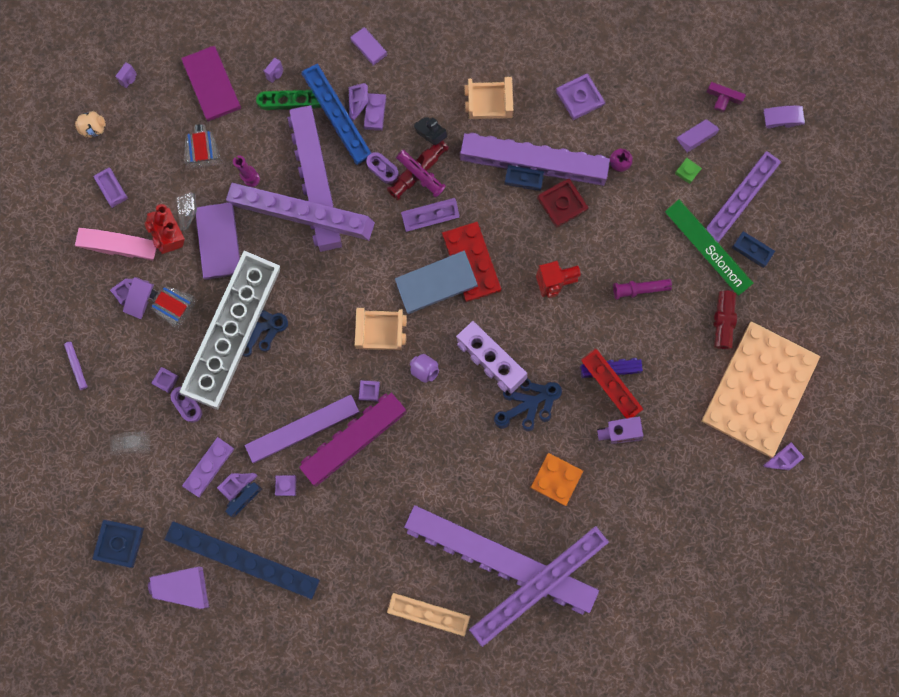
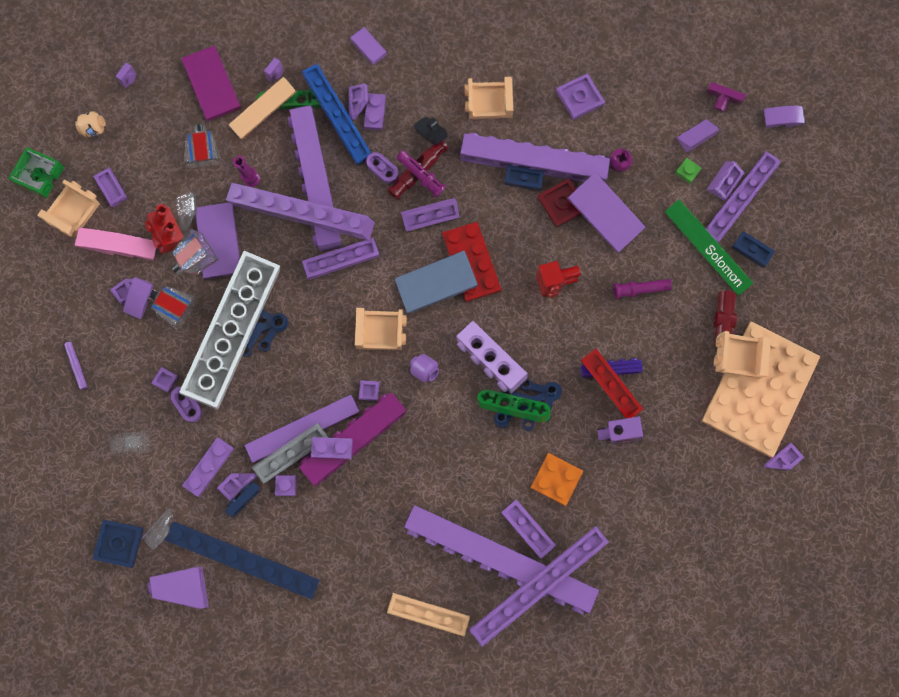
(29, 168): none -> green piece
(70, 209): none -> light nougat panel
(158, 531): none -> clear tile
(193, 254): none -> clear torso
(262, 108): none -> light nougat tile
(288, 454): none -> light grey tile
(331, 448): none -> medium lavender plate
(340, 258): none -> medium lavender plate
(512, 408): none -> green beam
(528, 529): none -> medium lavender plate
(606, 212): none -> medium lavender tile
(726, 180): none -> medium lavender slope
(742, 355): none -> light nougat panel

